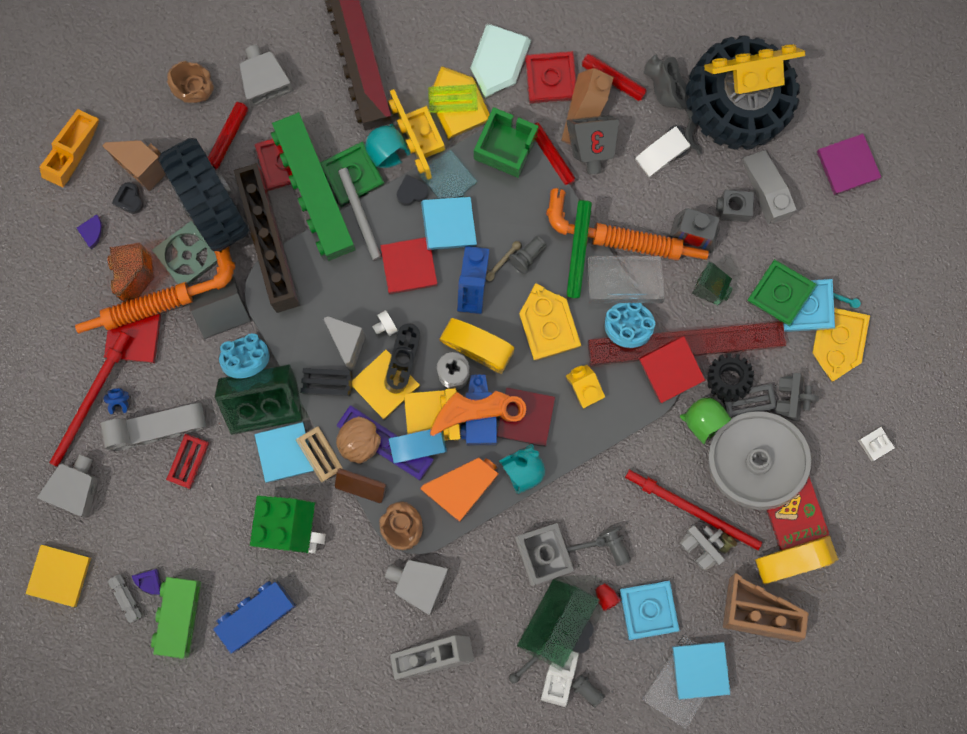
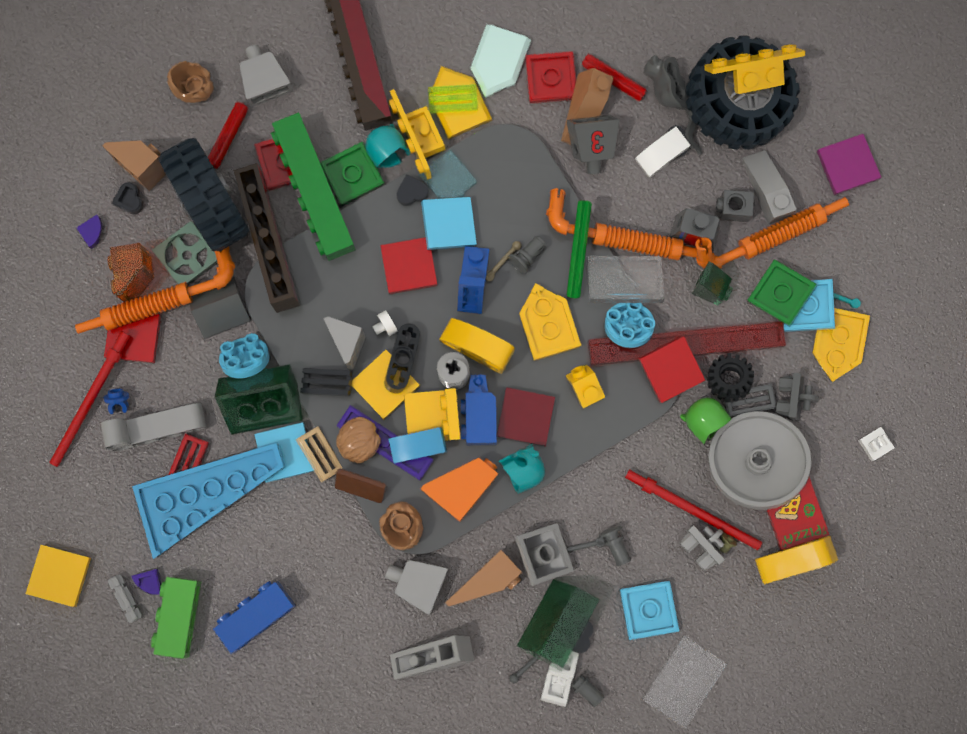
(69, 148): light orange slope -> none
(71, 487): light grey torso -> none
(188, 499): none -> dark azure wing
(282, 524): green brick -> none
(316, 538): white tile -> none
(360, 214): light grey bar -> none
(461, 409): orange piece -> none
(491, 578): none -> medium nougat slope
(504, 146): green piece -> none
(554, 156): red axle -> none
(607, 596): red hose -> none
(701, 670): medium azure tile -> none
(761, 613): medium nougat wedge -> none
(771, 235): none -> orange piece

